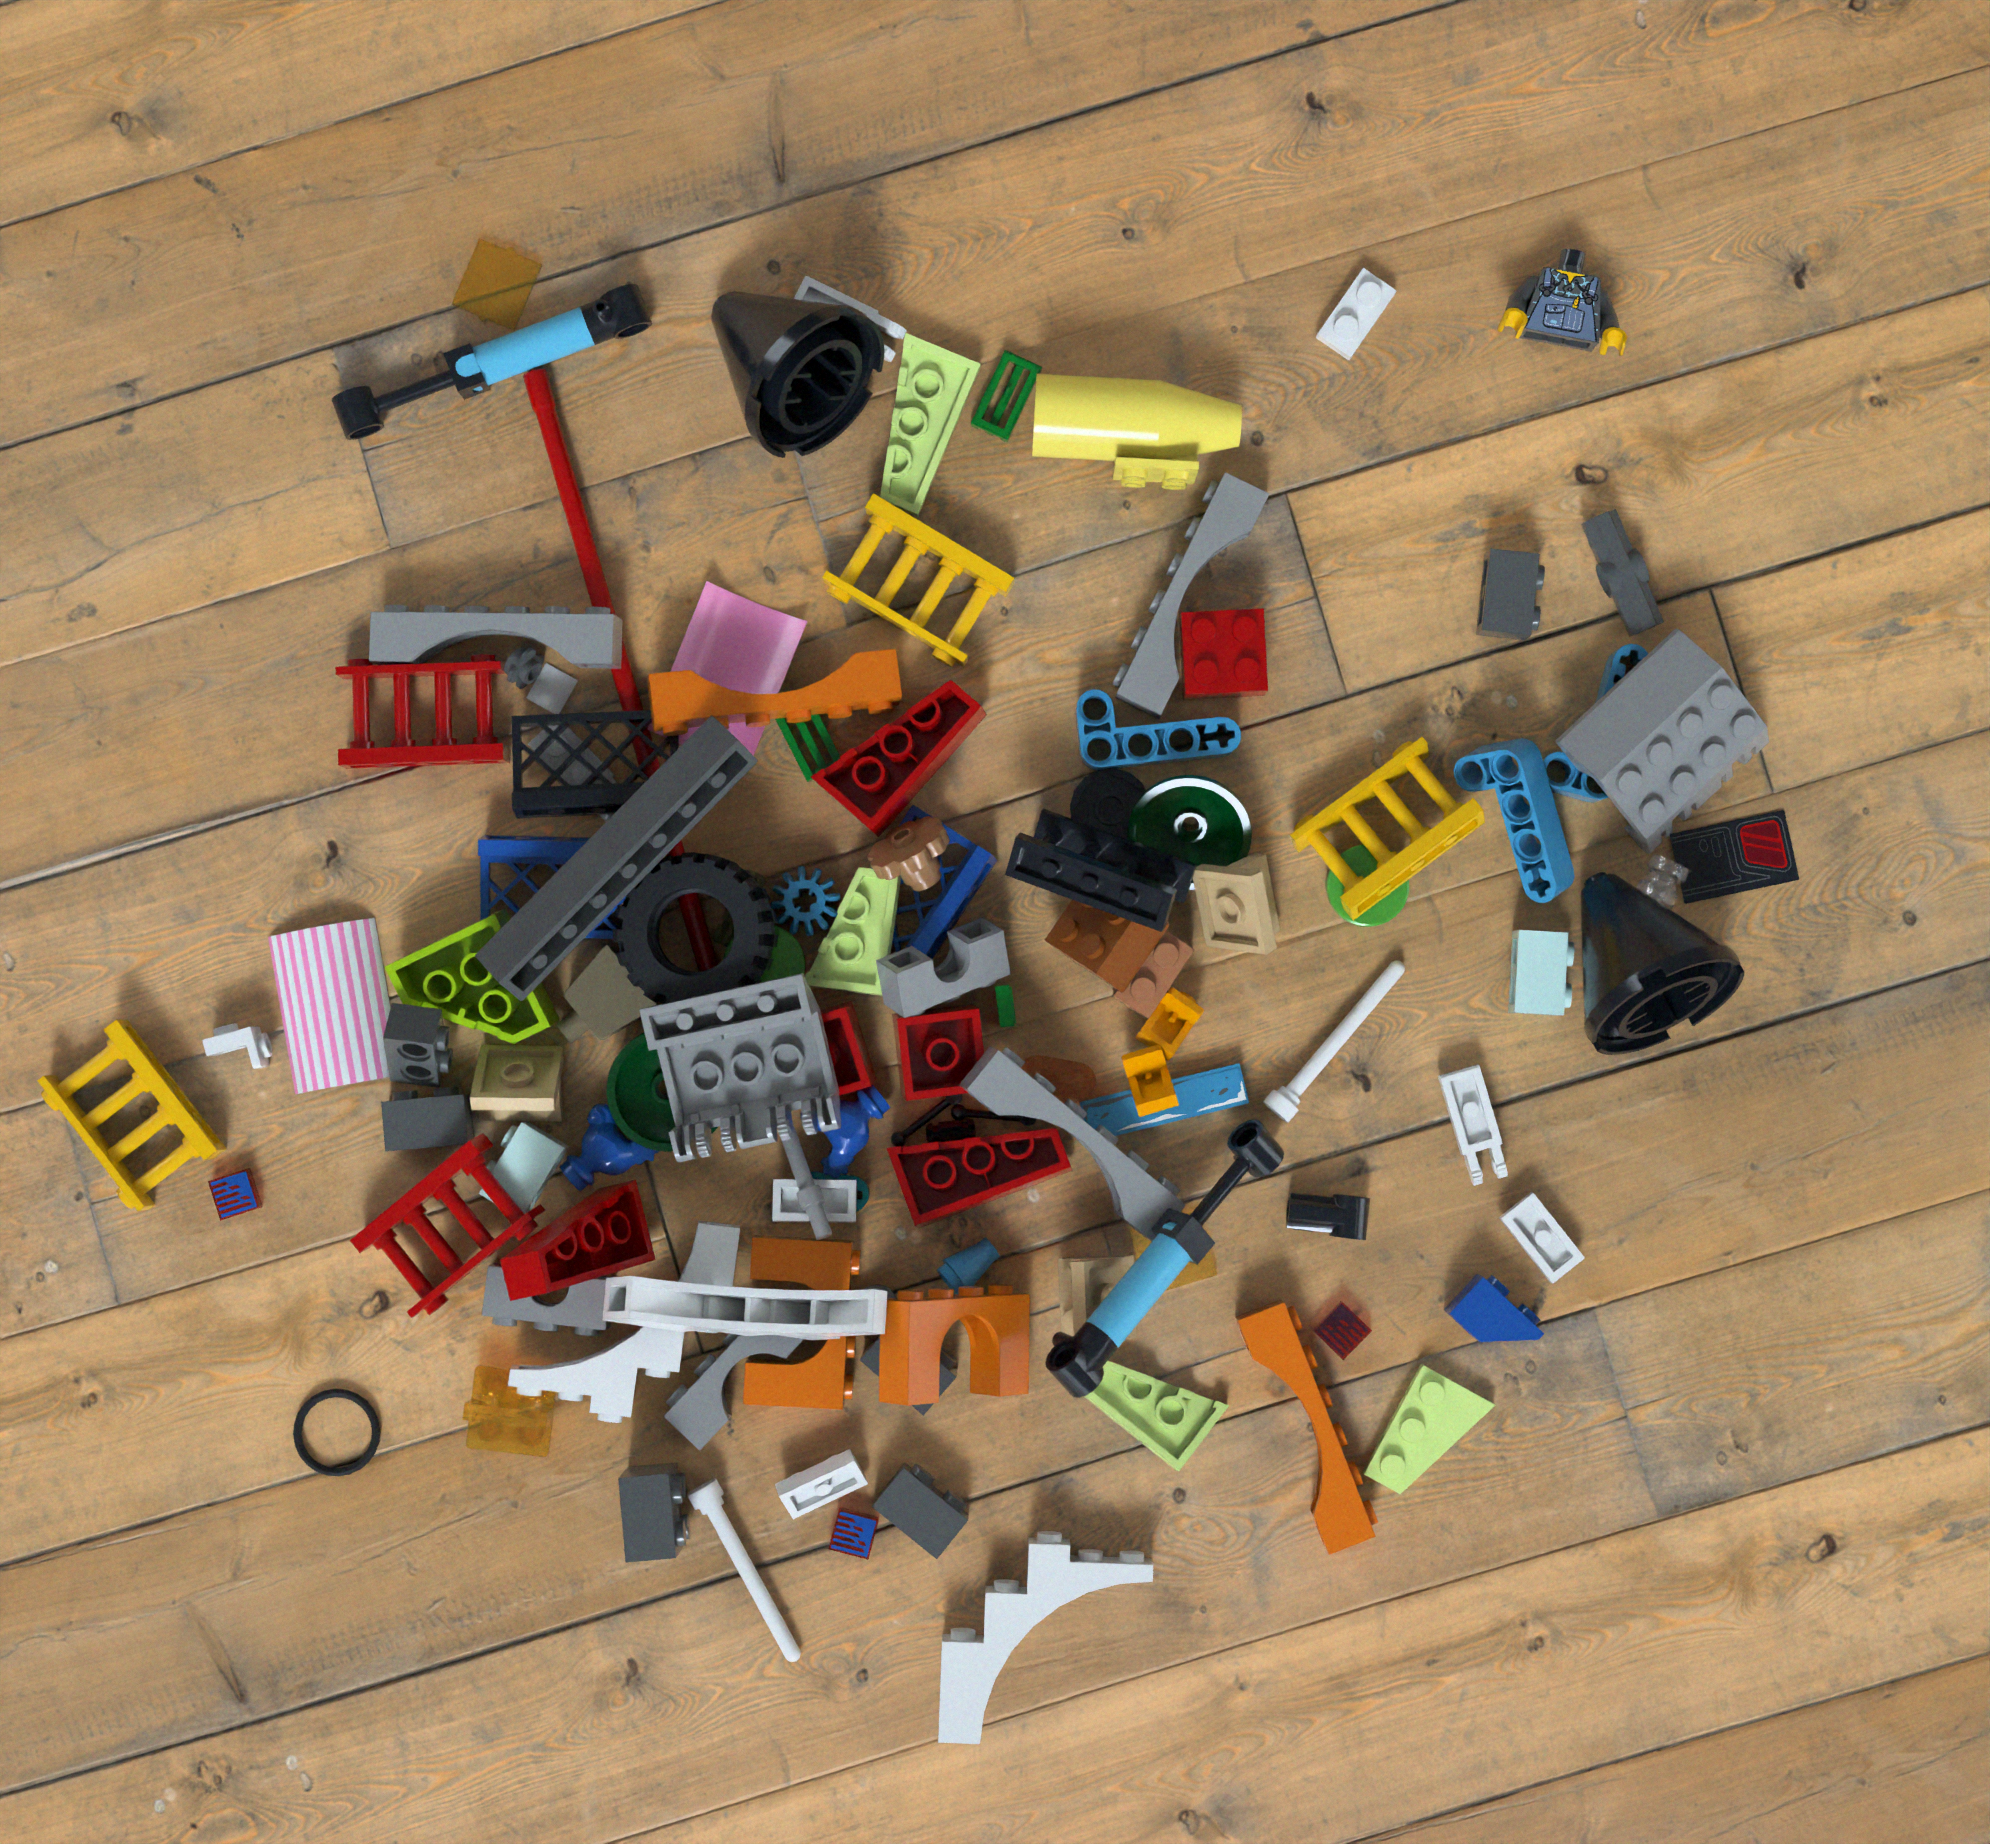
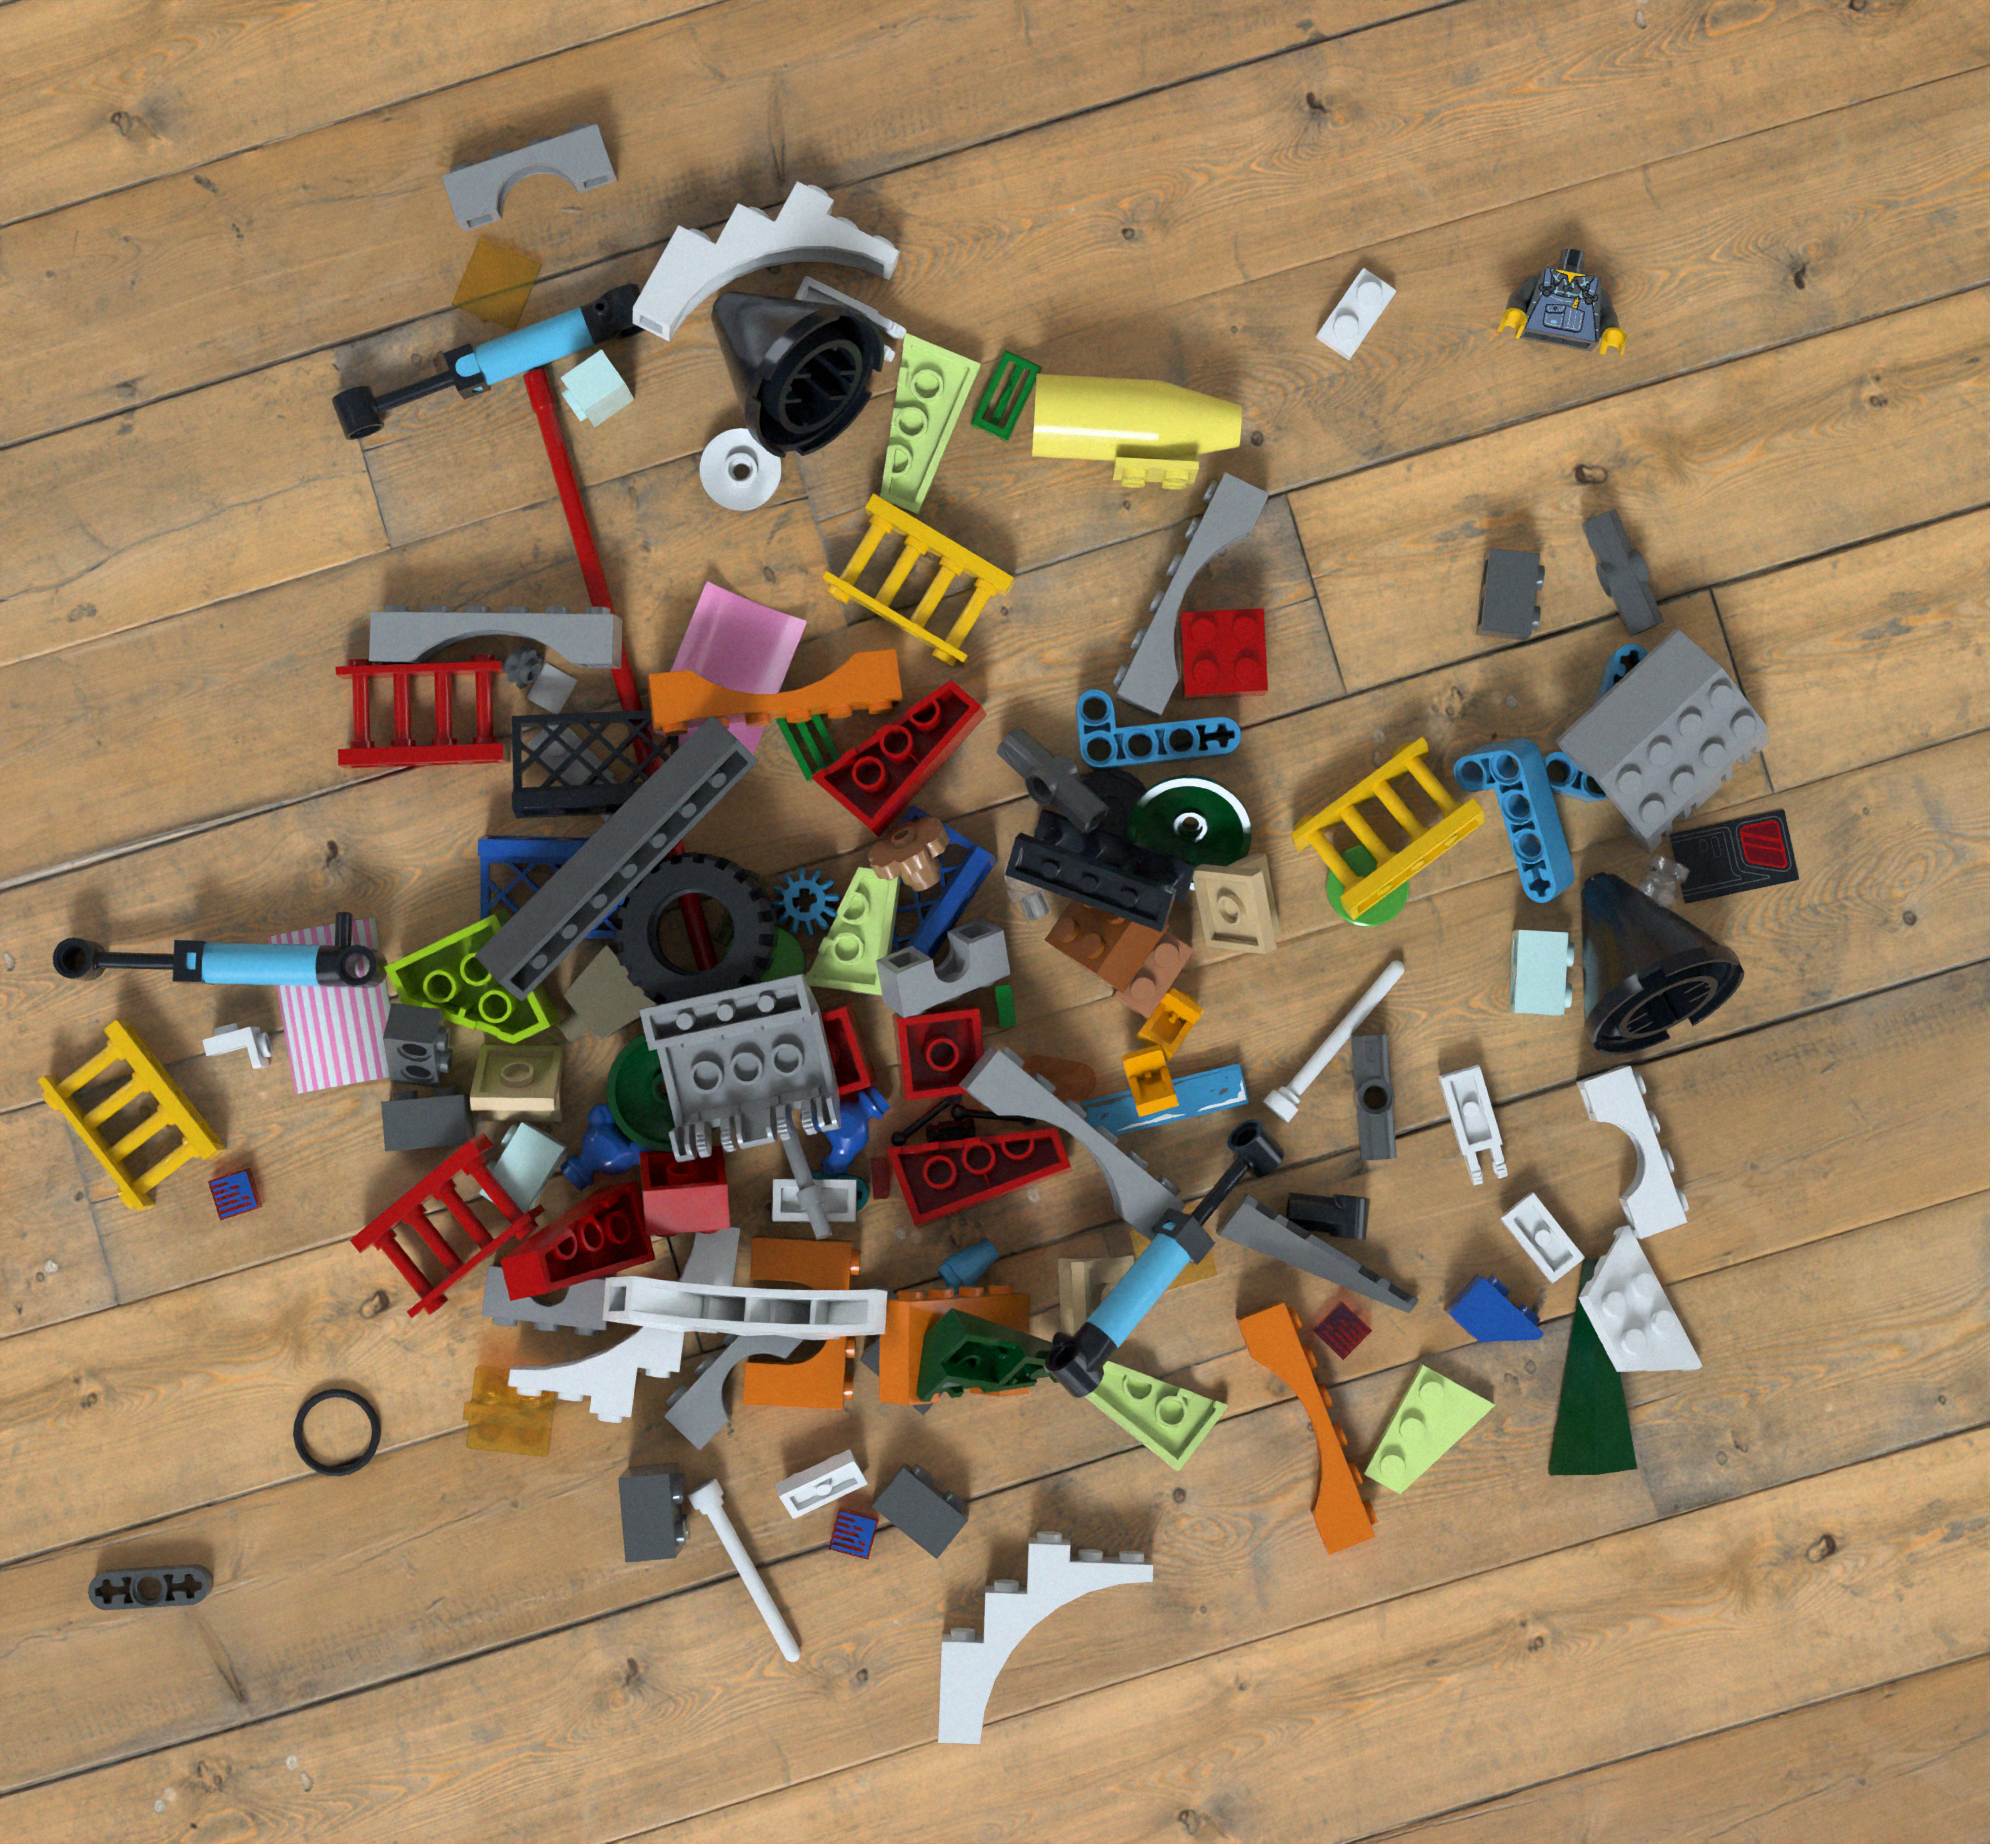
(121, 1600): none -> dark grey beam
(237, 962): none -> piece
(481, 189): none -> light grey arch
(595, 389): none -> light aqua brick
(684, 1194): none -> red brick
(722, 458): none -> white dish
(750, 241): none -> white arch
(880, 1177): none -> clear red tile
(975, 1353): none -> dark green wedge
(1029, 896): none -> clear hips
(1052, 780): none -> dark grey piece
(1276, 1236): none -> dark grey wedge
(1375, 1125): none -> dark grey piece
(1592, 1416): none -> dark green wedge
(1634, 1313): none -> white wing
(1651, 1200): none -> white arch

